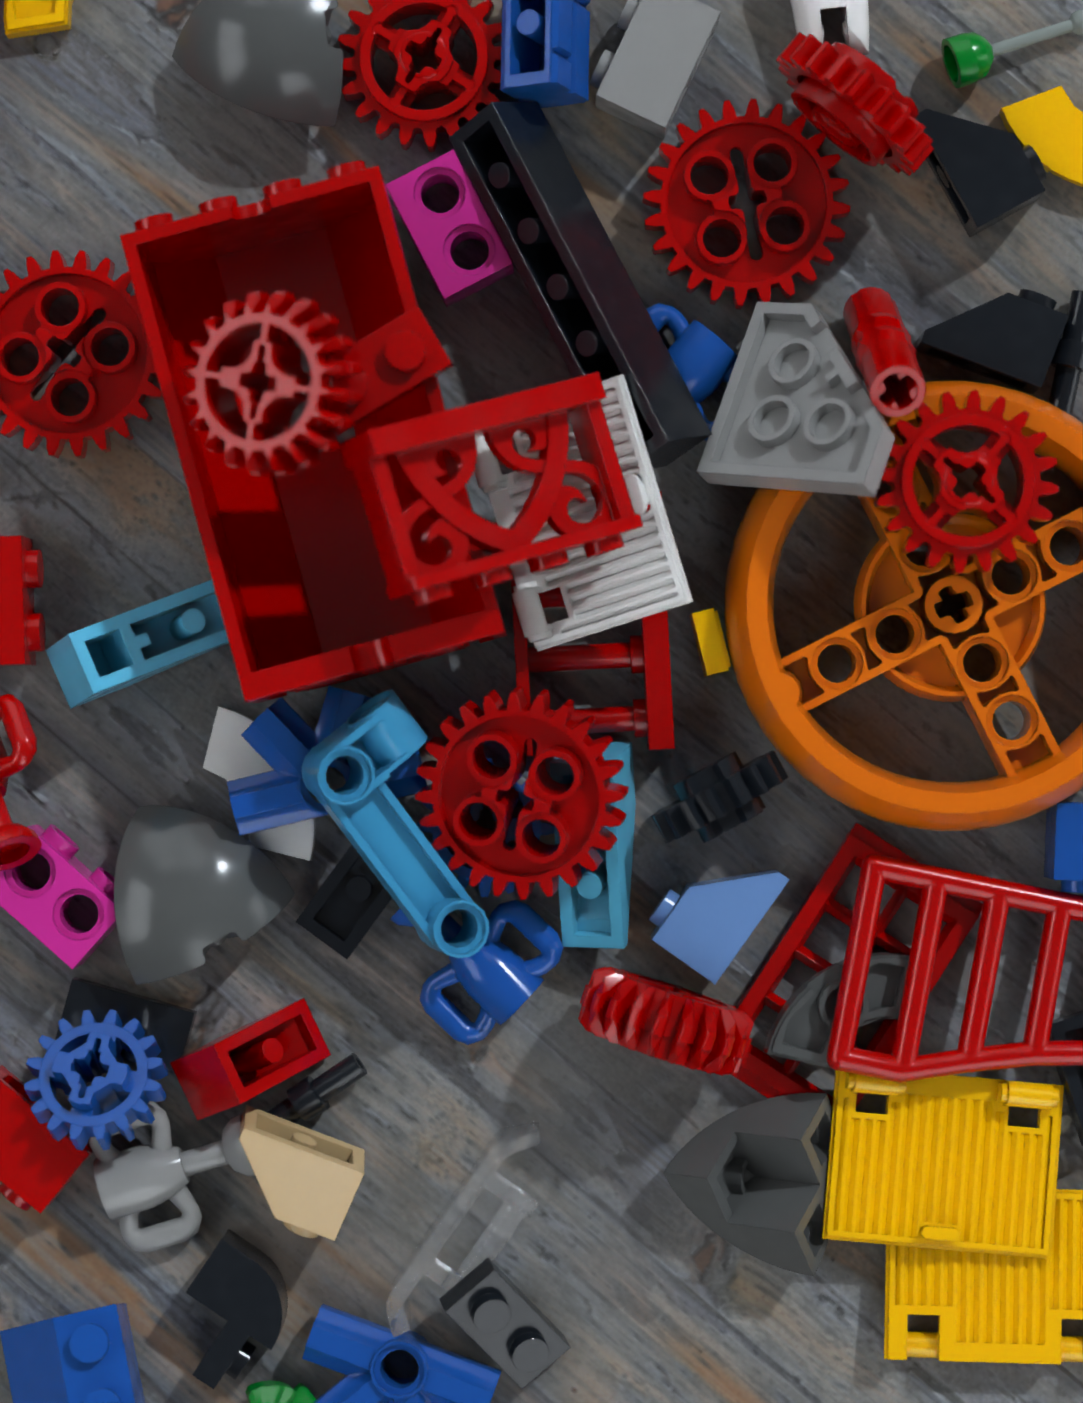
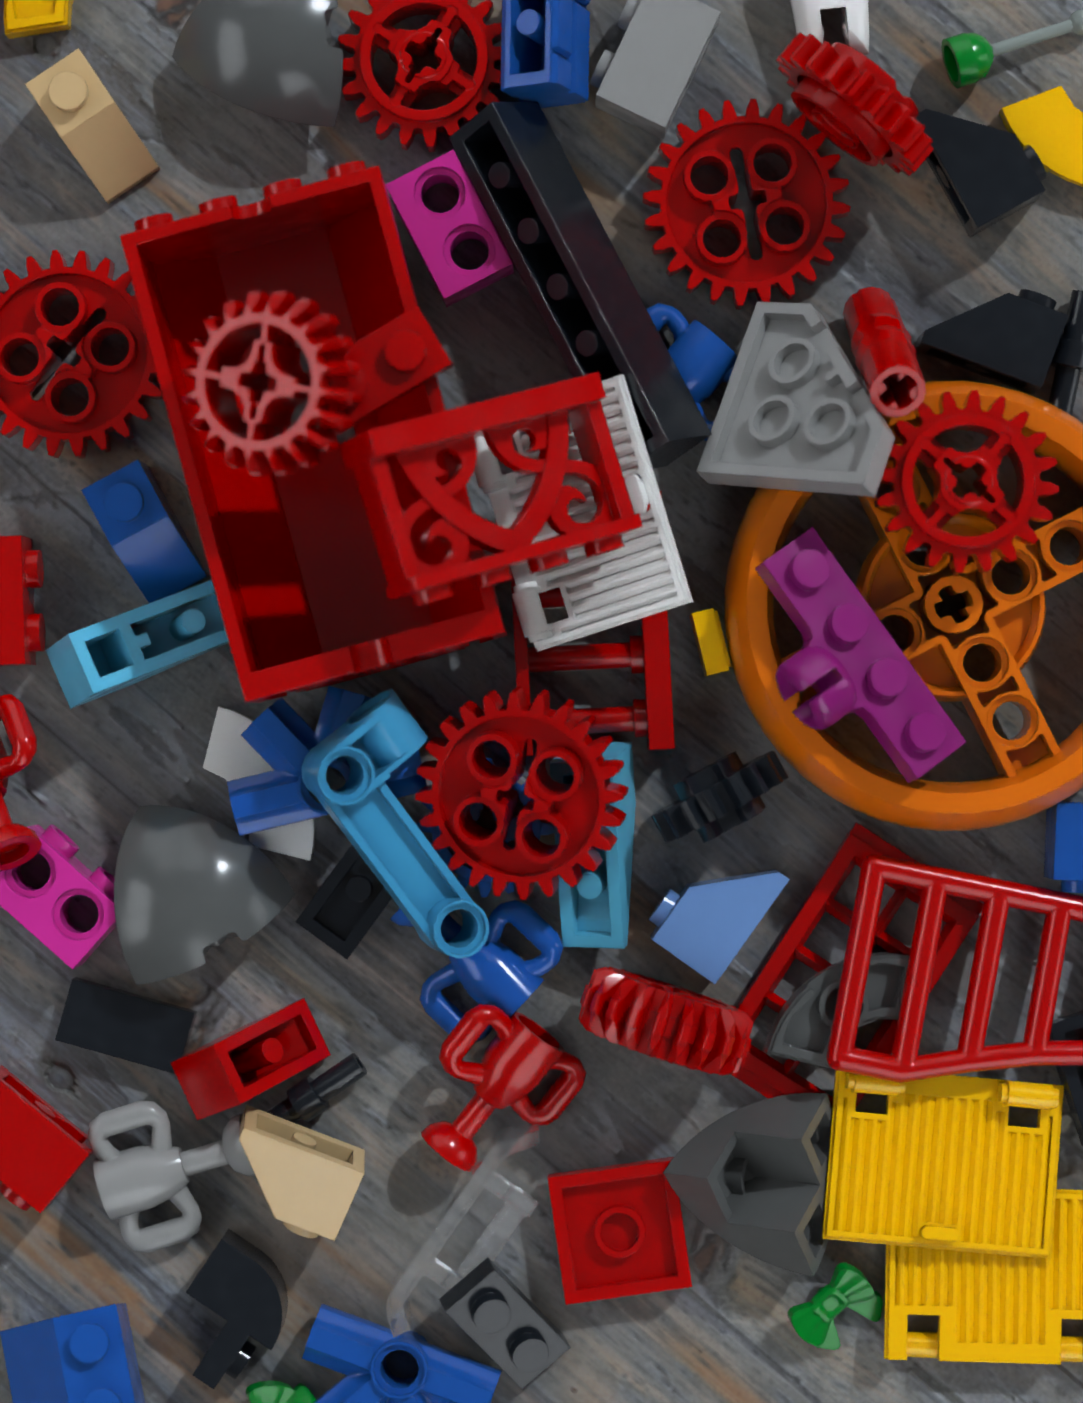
(92, 126): none -> tan slope
(110, 1101): blue gear -> none
(144, 531): none -> blue slope
(503, 1078): none -> red piece
(618, 1231): none -> red plate
(848, 1289): none -> green piece
(853, 660): none -> magenta plate

